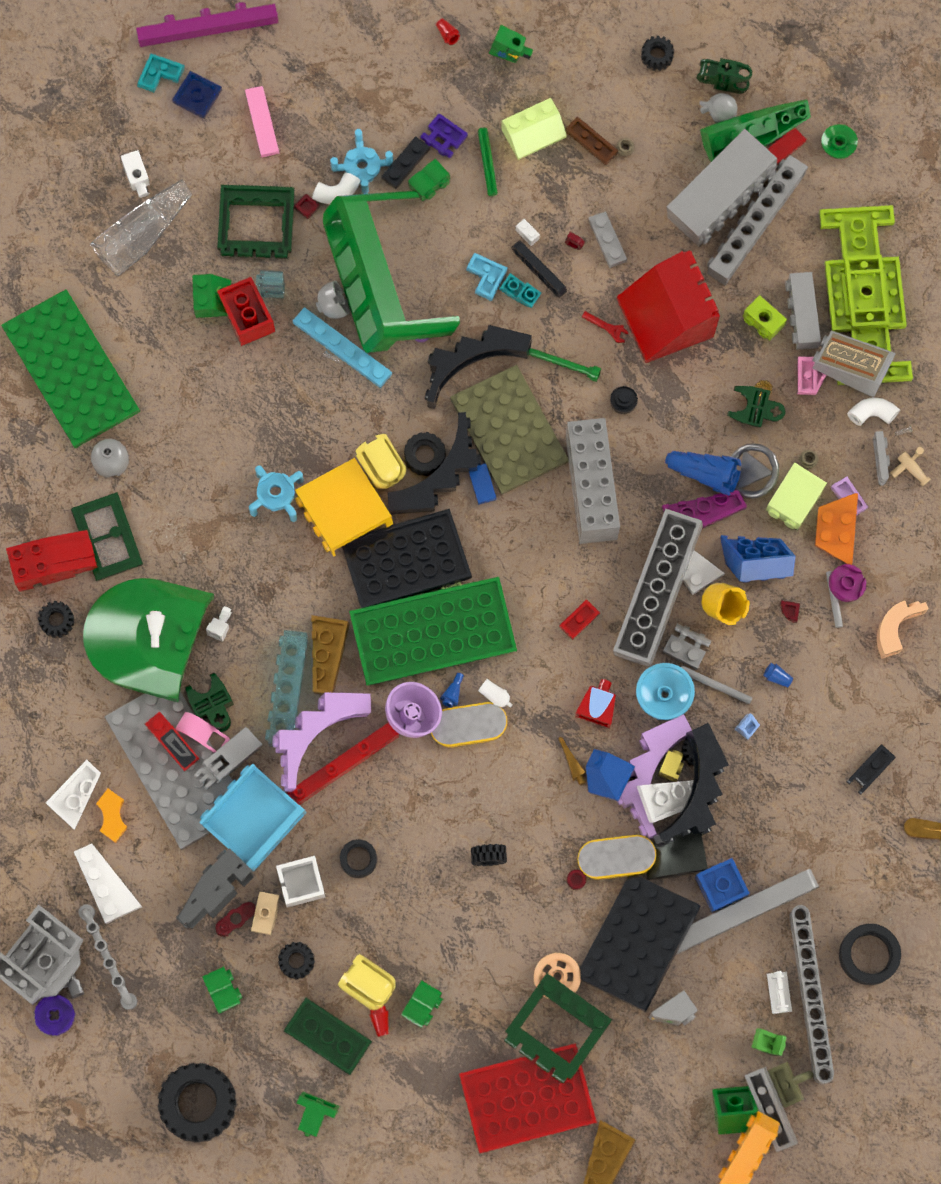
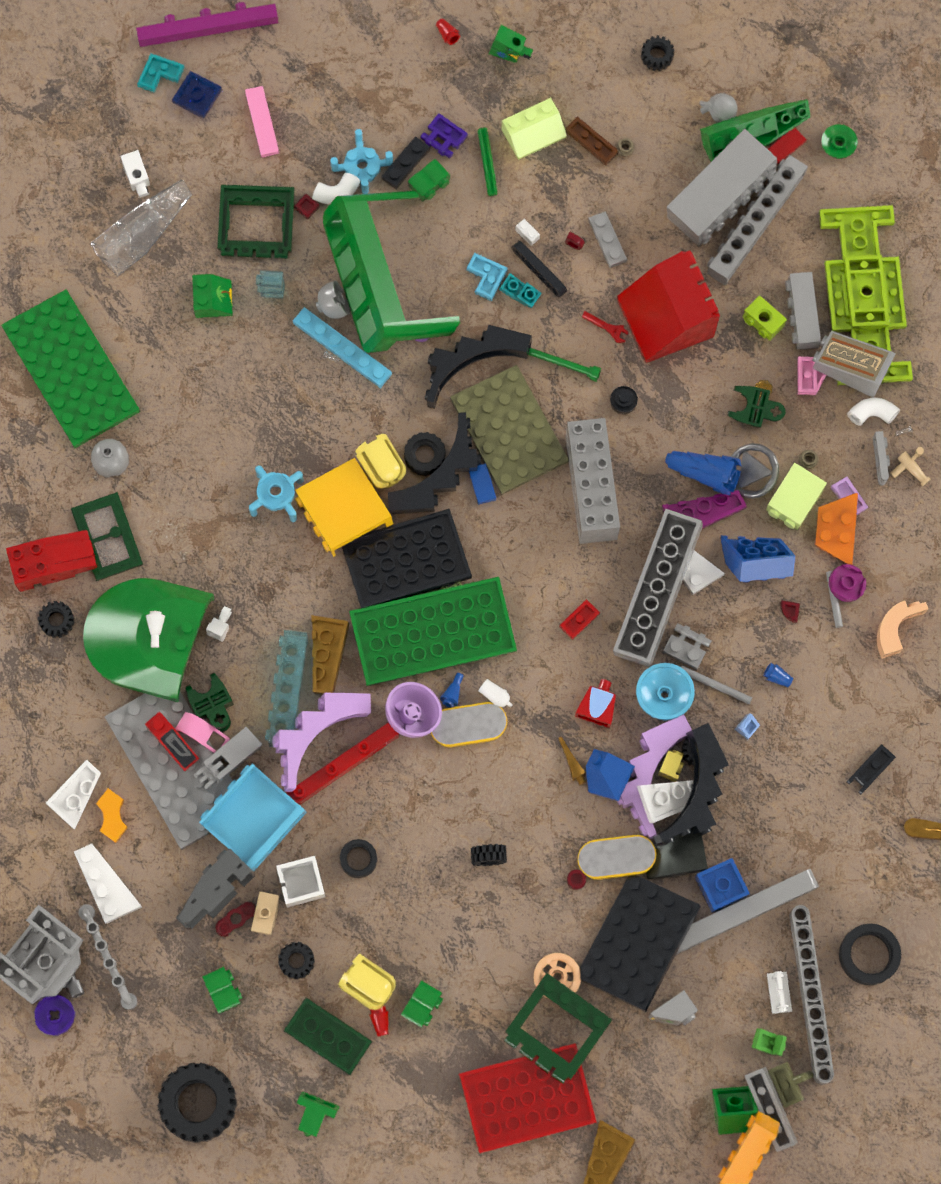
(246, 311): red slope -> none
(719, 74): dark green piece -> none
(725, 603): yellow cylinder -> none

